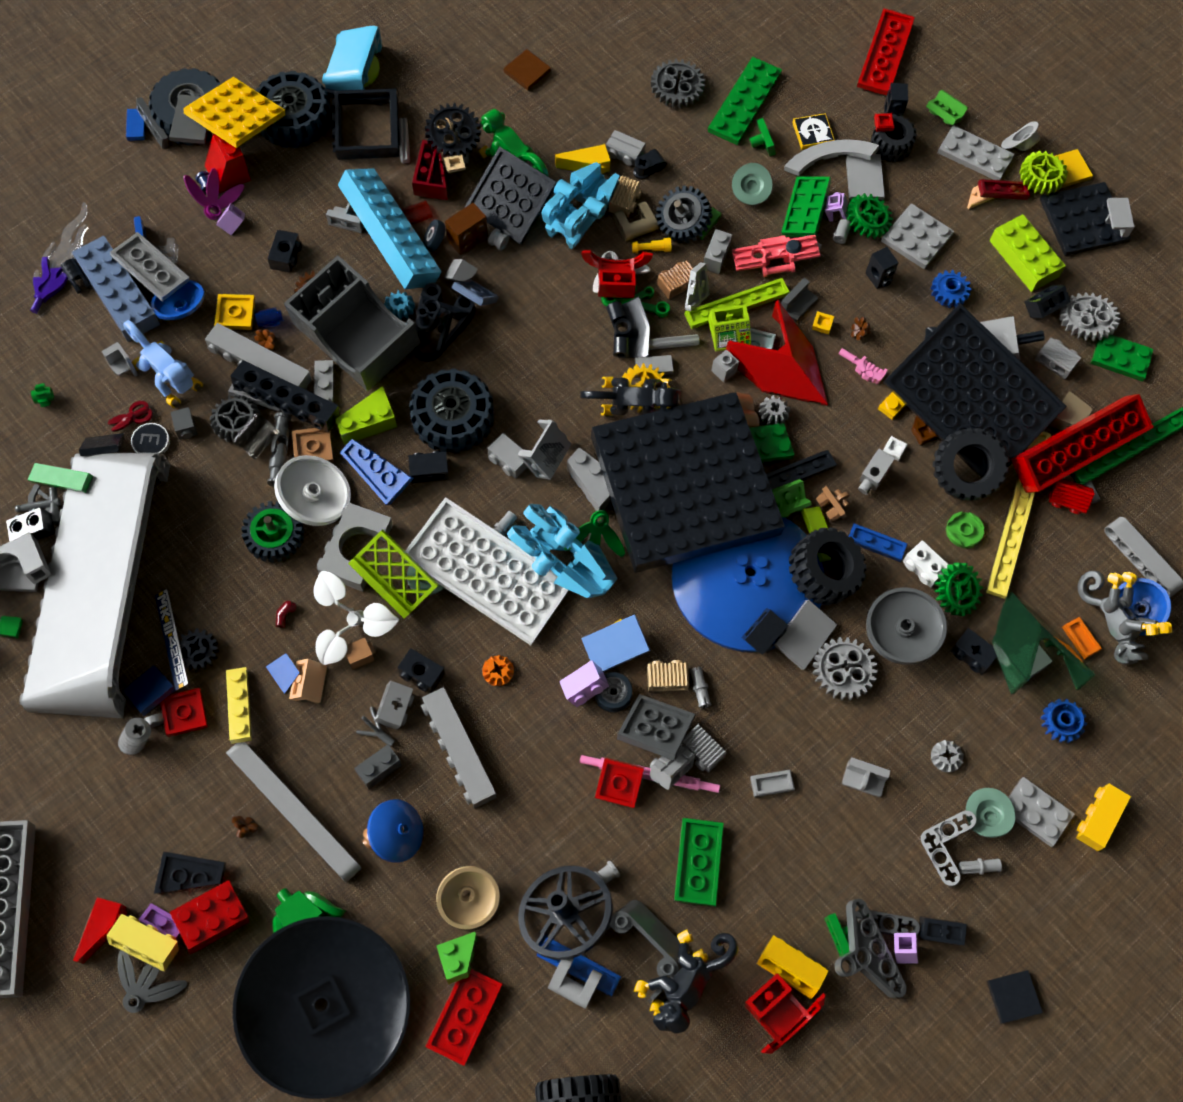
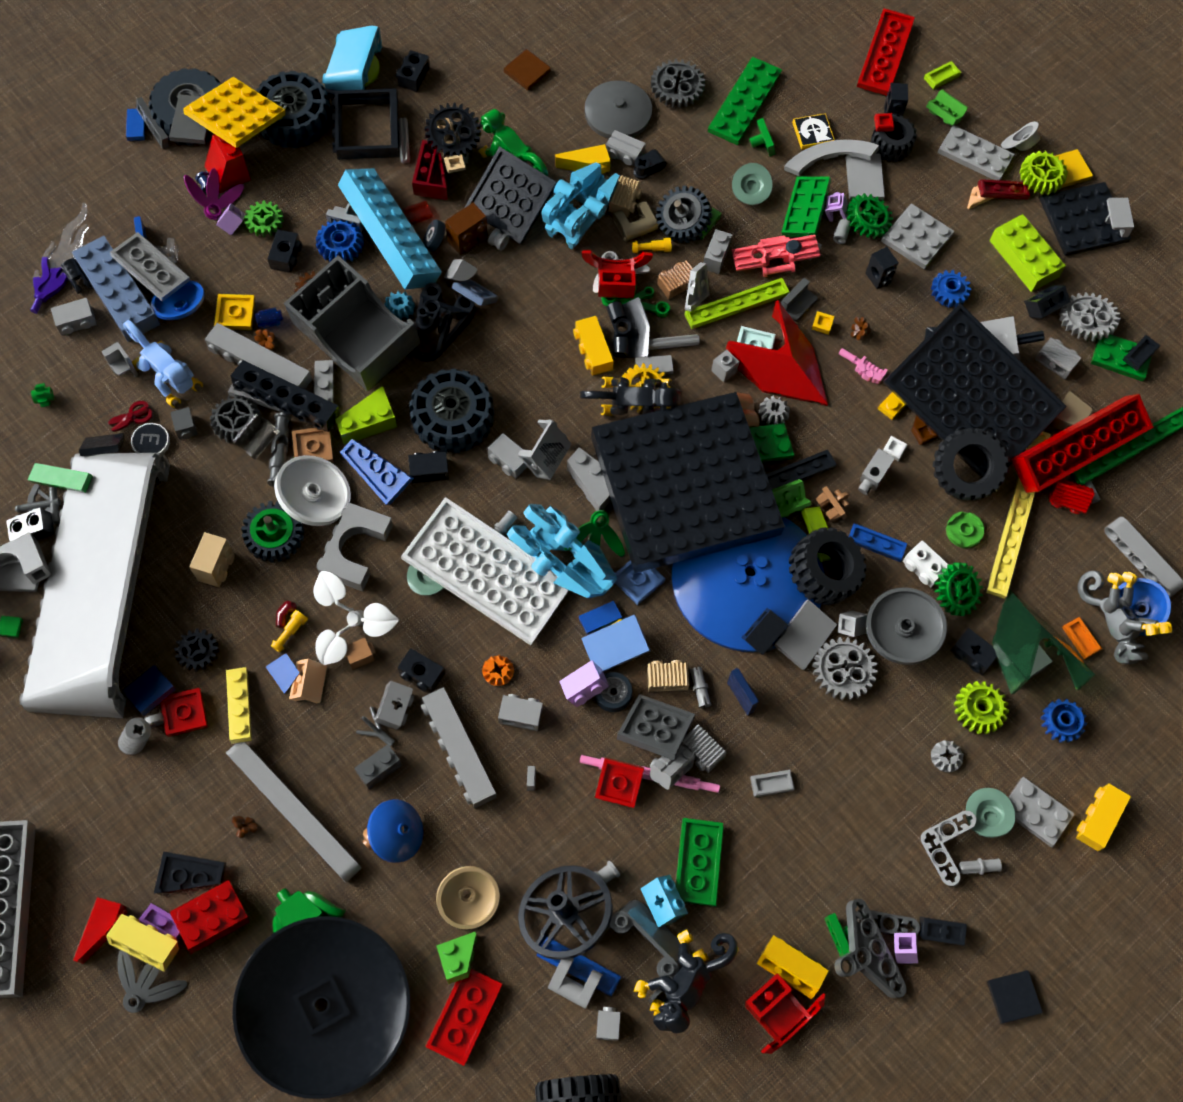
(73, 316): none -> light grey brick
(171, 640): sticker -> none
(212, 560): none -> tan brick
(263, 218): none -> bright green gear
(297, 619): none -> yellow piece
(347, 233): none -> blue gear
(382, 585): lime fence -> none
(413, 71): none -> black brick
(520, 712): none -> light grey brick
(531, 778): none -> light grey tile
(593, 345): none -> yellow brick
(600, 617): none -> blue tile
(608, 1024): none -> light grey brick
(619, 108): none -> dark grey dish
(638, 585): none -> medium blue tile
(664, 900): none -> medium azure brick
(729, 325): lime slope -> none
(742, 691): none -> dark blue tile
(852, 623): none -> light grey panel
(865, 777): light grey panel -> none
(942, 75): none -> lime tile
(994, 706): none -> lime gear
(1141, 352): none -> black tile

